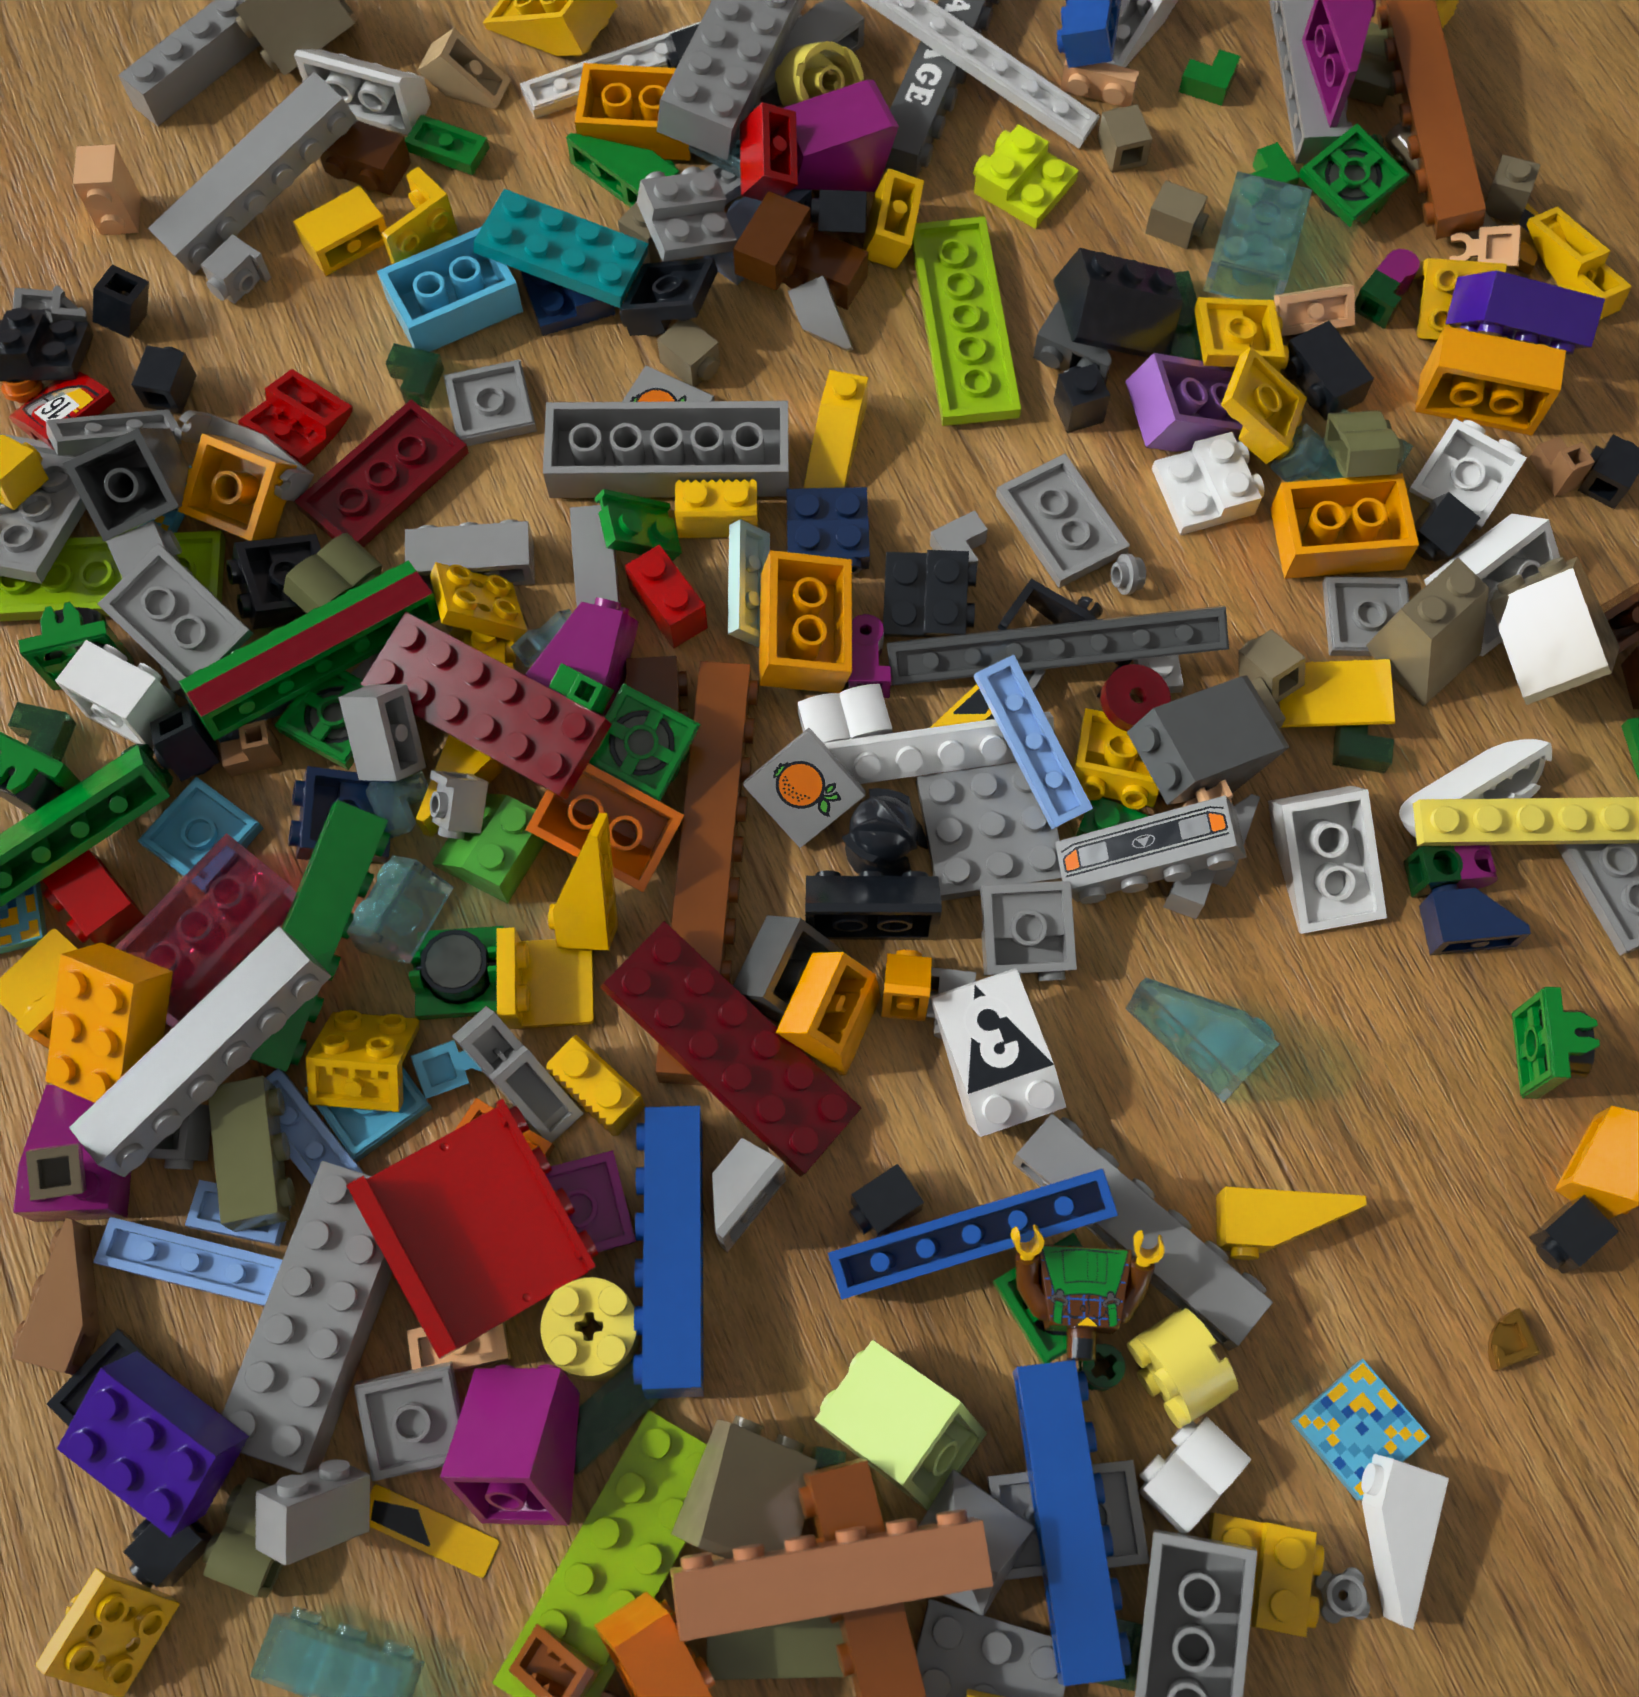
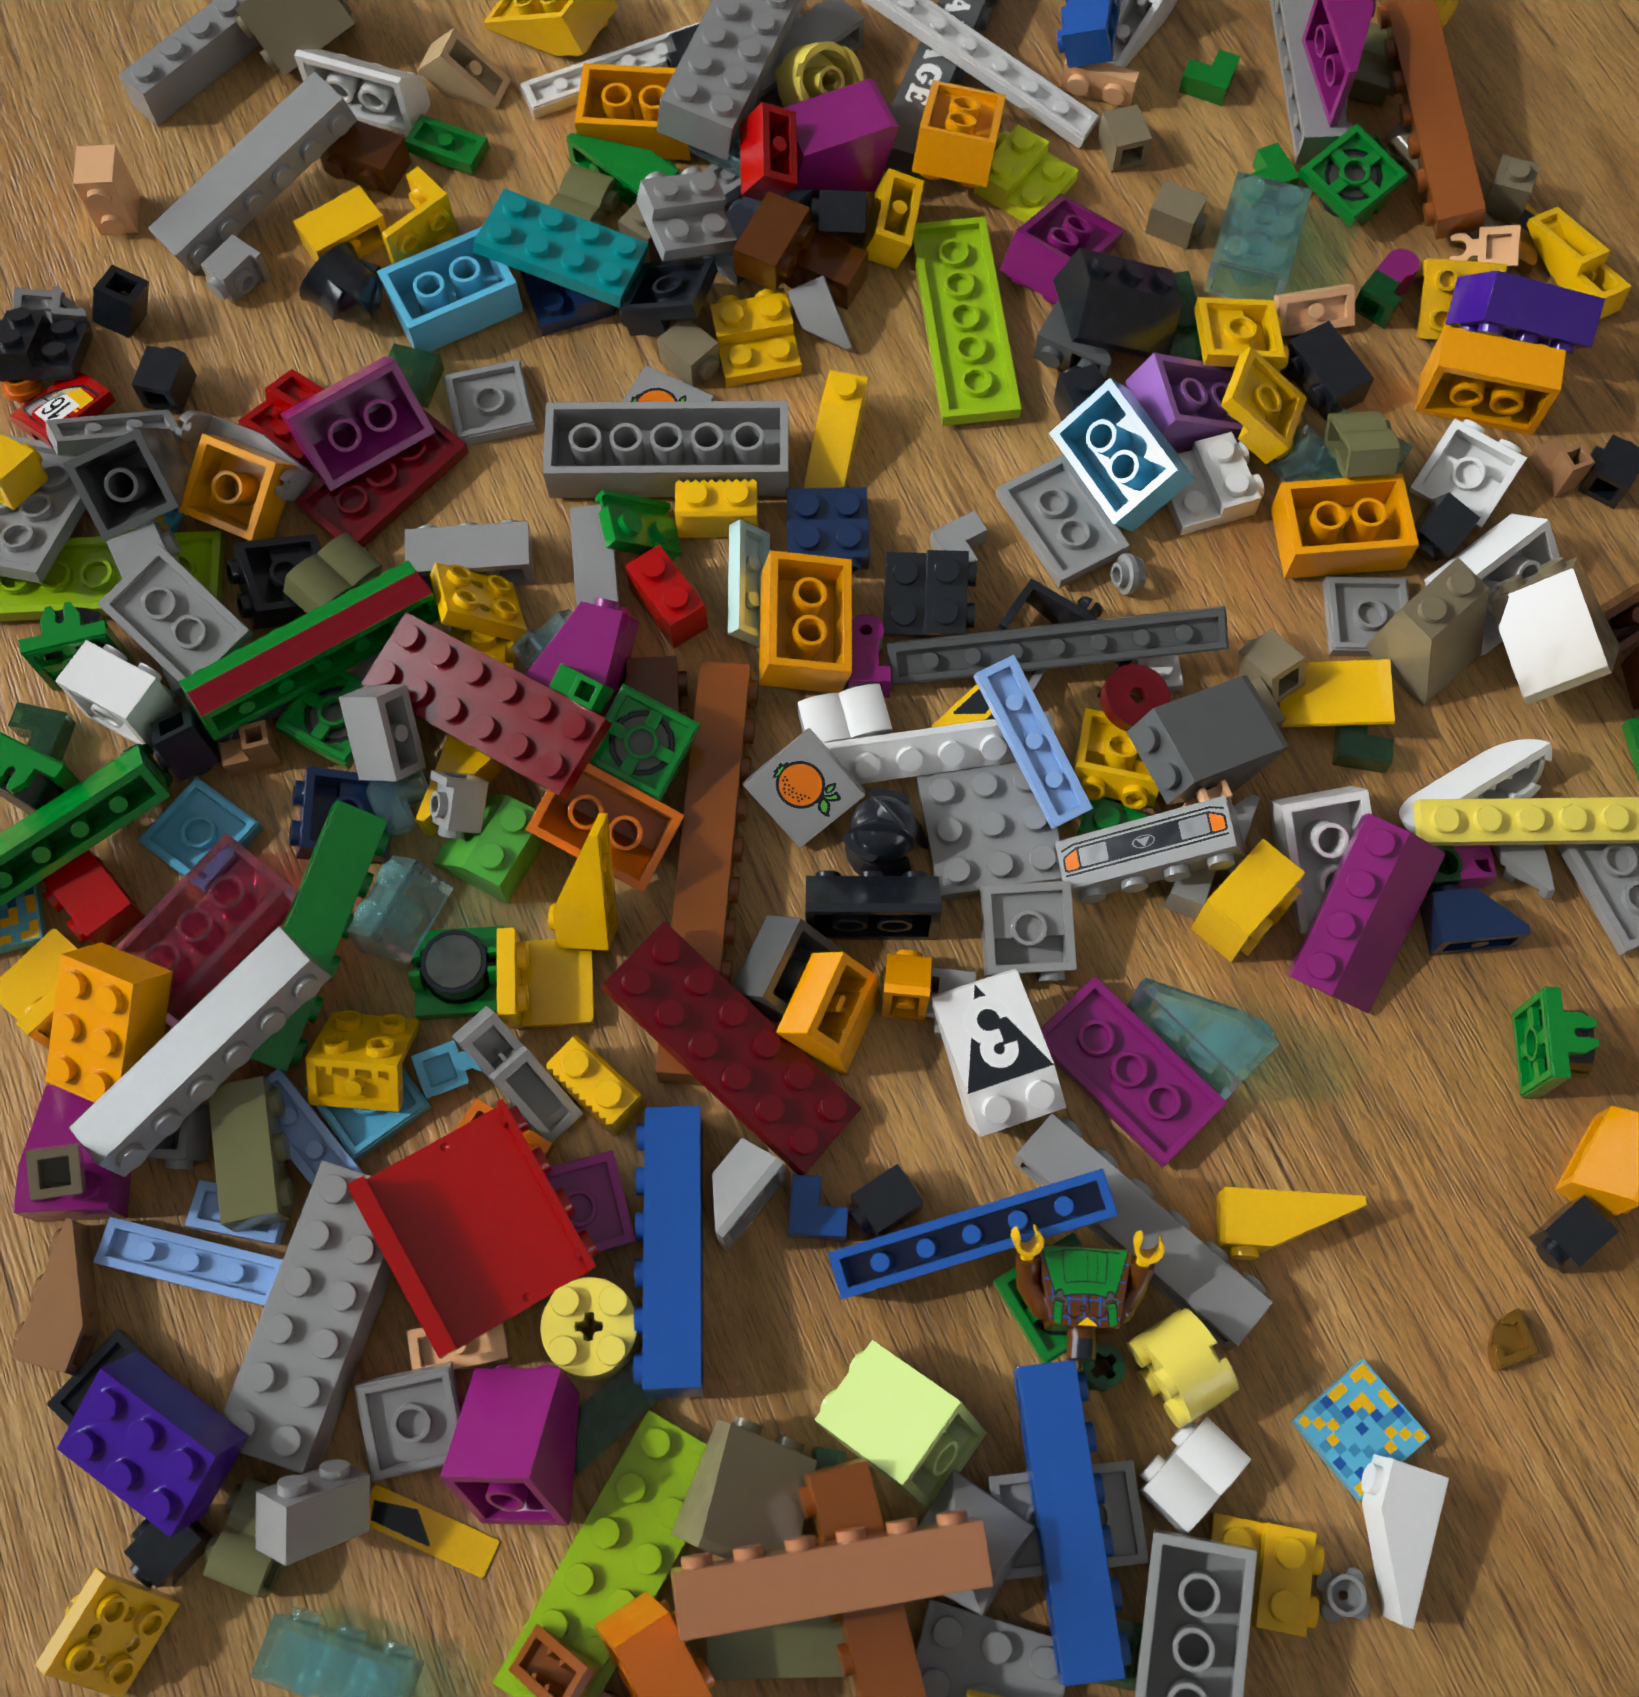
(344, 285): none -> black helmet
(358, 422): none -> magenta slope
(587, 195): none -> olive brick
(755, 338): none -> yellow plate
(810, 1219): none -> blue piece
(958, 134): none -> light orange slope
(1050, 241): none -> magenta slope
(1121, 455): none -> medium azure brick
(1130, 1072): none -> magenta plate
(1249, 902): none -> yellow brick
(1366, 912): none -> magenta slope
(1527, 864): none -> light grey slope

